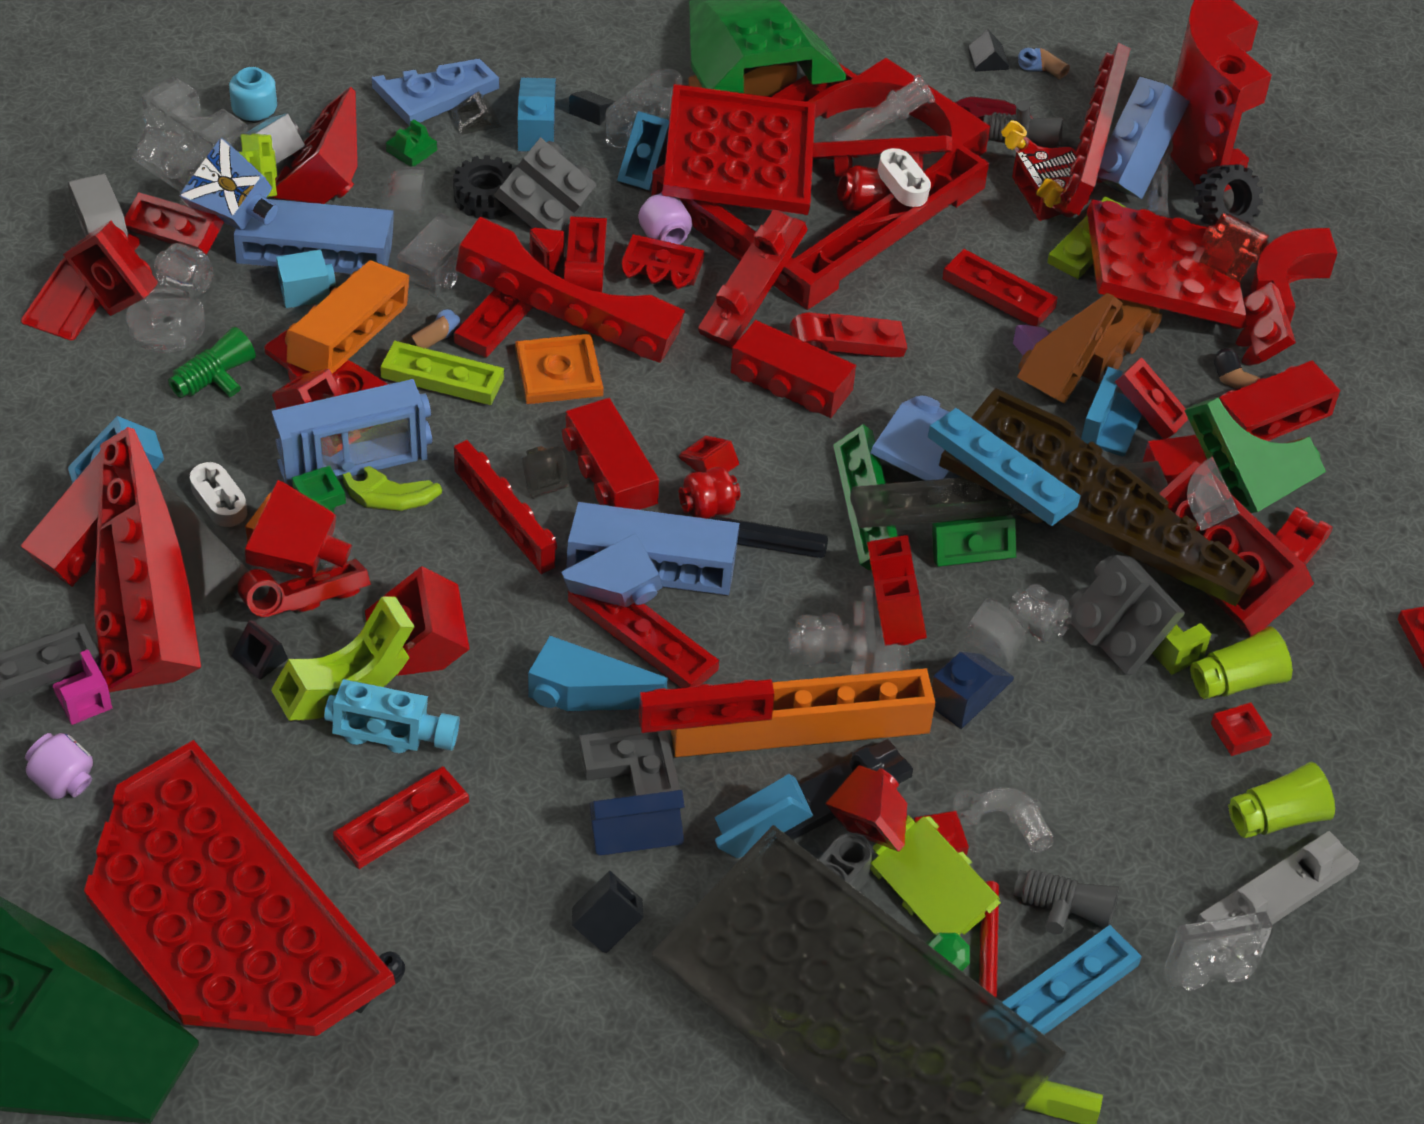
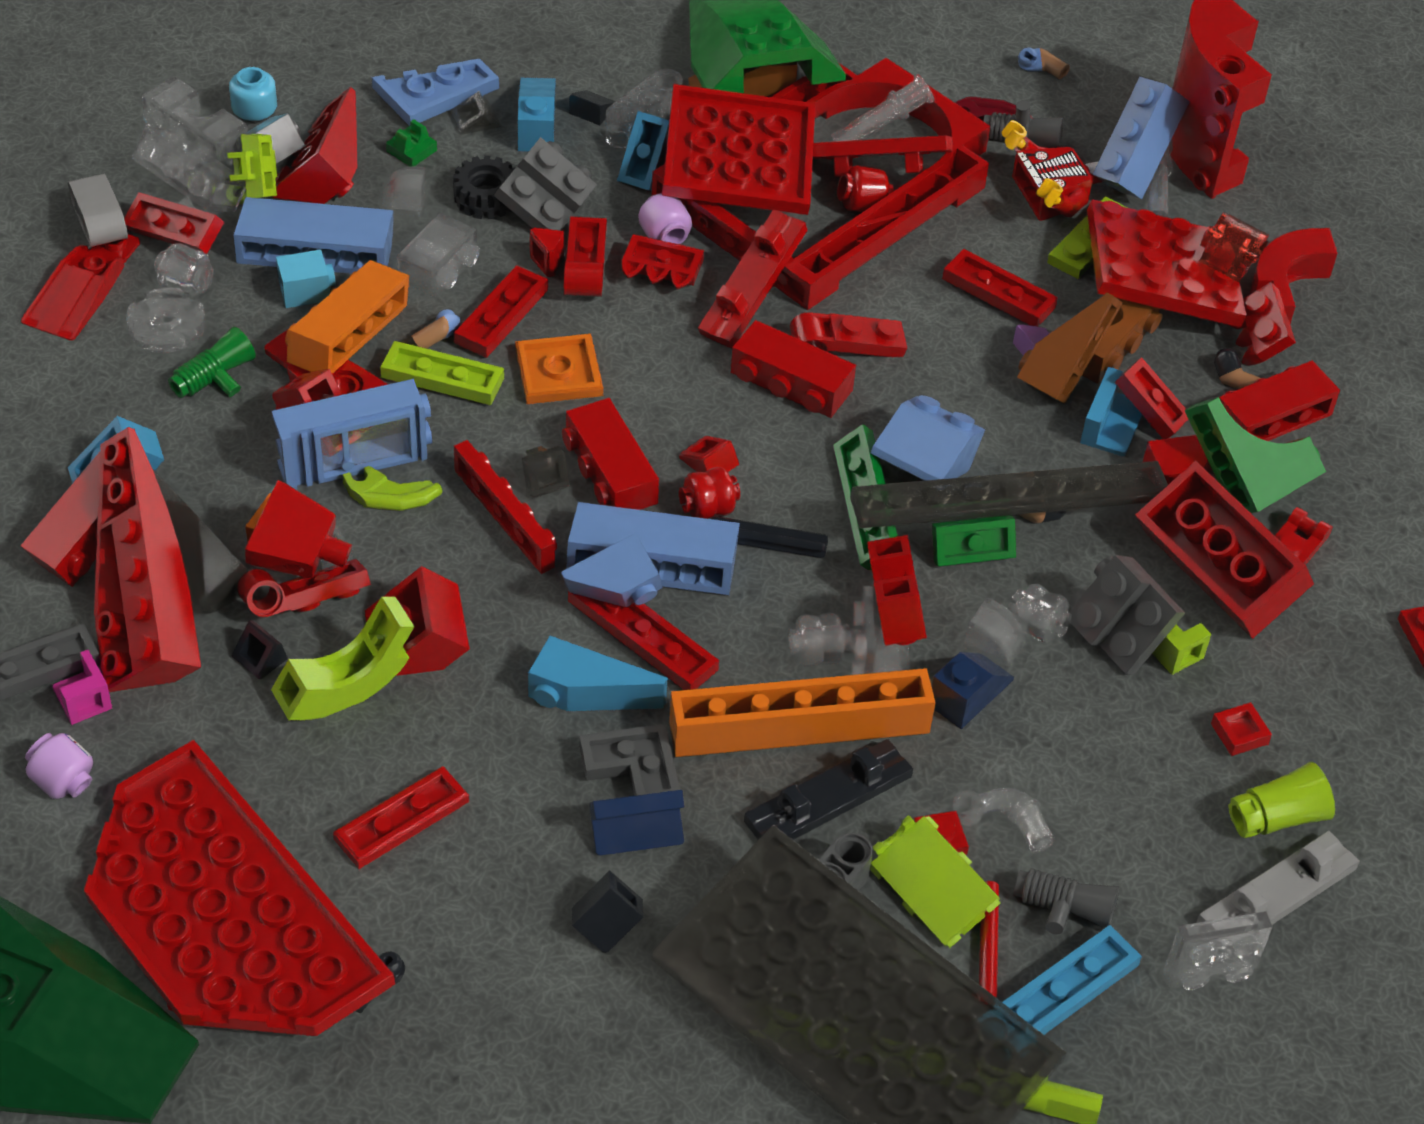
(111, 268): red slope -> none
(211, 498): white beam -> none
(230, 188): torso -> none
(321, 487): green tile -> none
(385, 714): medium azure brick -> none
(633, 322): red arch -> none
(706, 705): red plate -> none
(746, 822): dark azure panel -> none
(872, 807): red slope -> none
(909, 175): white beam -> none
(952, 948): green tile -> none
(988, 53): black slope -> none
(1004, 466): dark azure plate -> none
(1096, 129): red plate -> none
(1113, 501): dark brown wing -> none
(1209, 496): clear brick -> none
(1212, 189): black tyre -> none
(1244, 665): lime plant -> none

